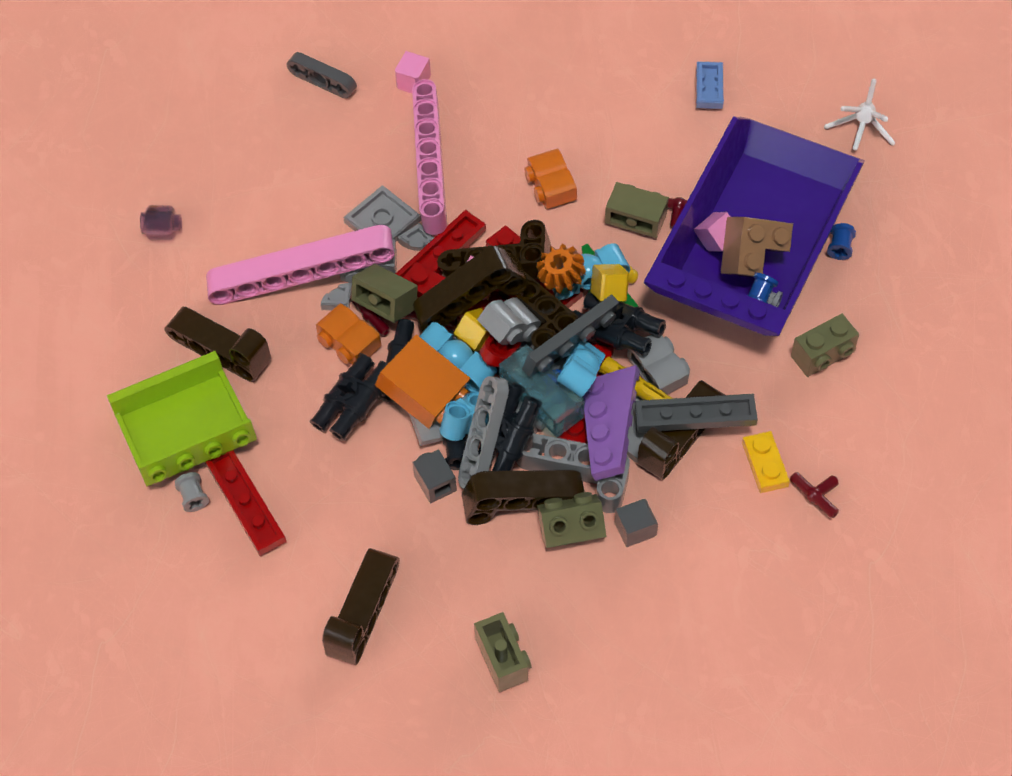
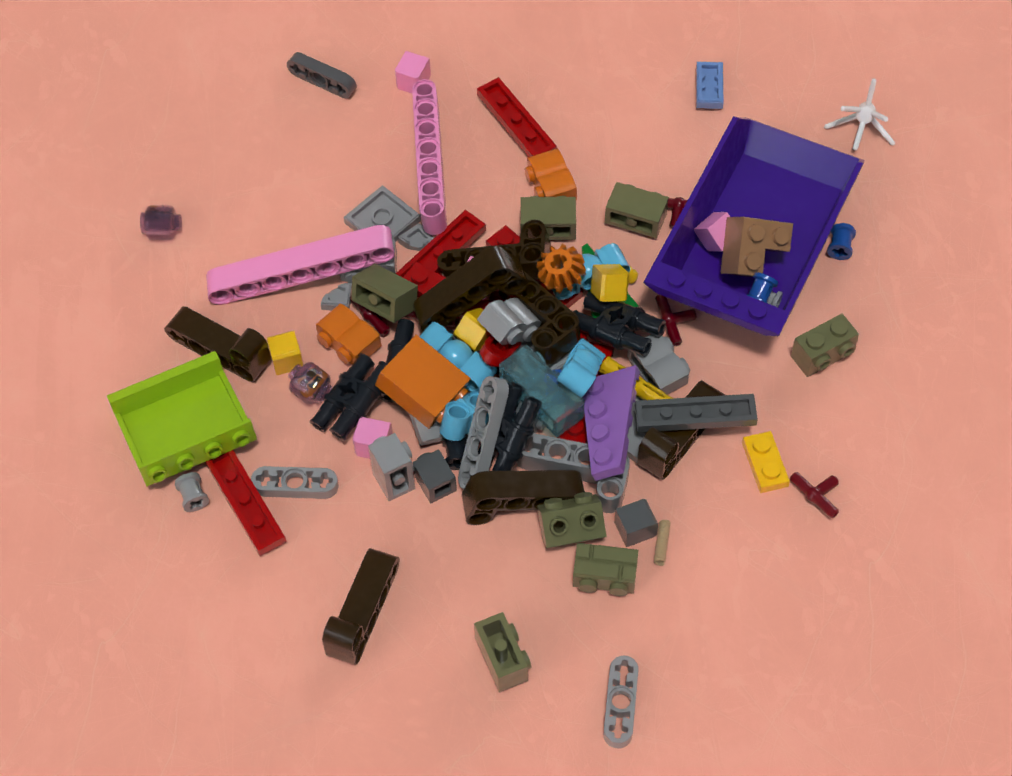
(284, 352): none -> yellow piece
(303, 491): none -> light grey beam
(309, 383): none -> head
(367, 432): none -> bright pink piece
(392, 466): none -> light grey brick
(515, 118): none -> red plate
(555, 212): none -> olive brick
(565, 341): dark grey plate -> none
(605, 569): none -> olive brick
(631, 681): none -> light grey beam
(661, 543): none -> tan piece
(673, 318): none -> dark red piece

